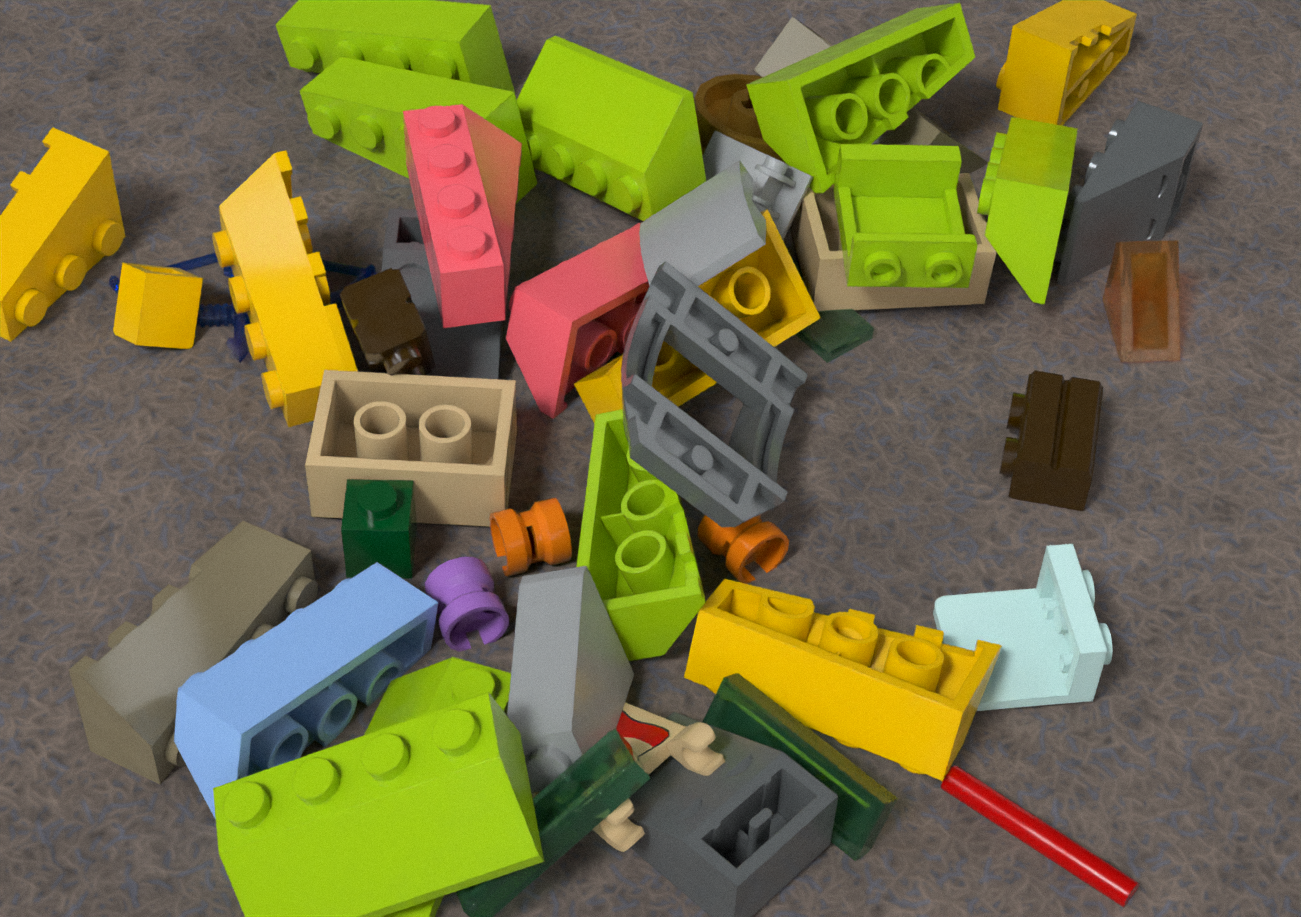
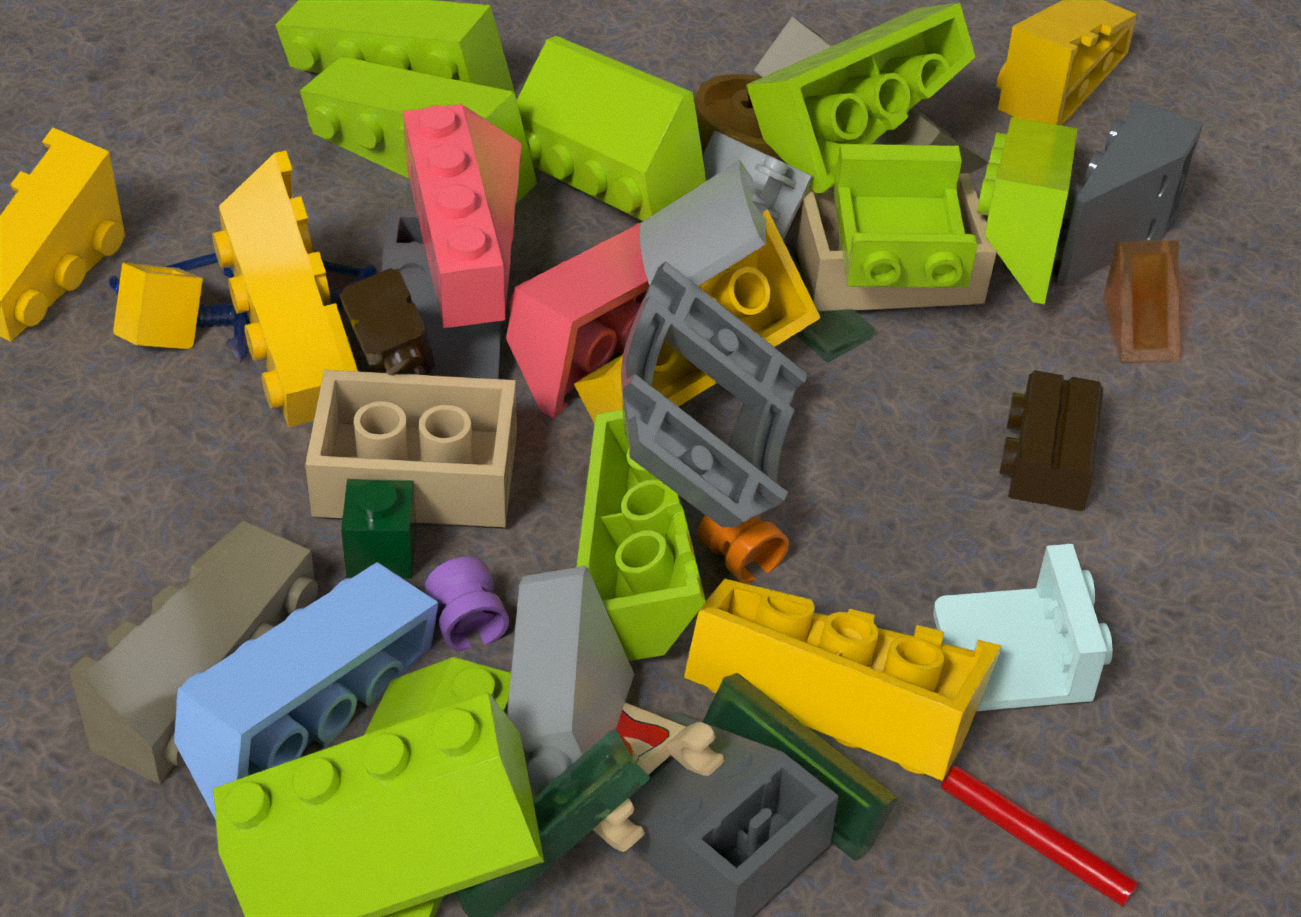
(531, 536): orange wheel -> none

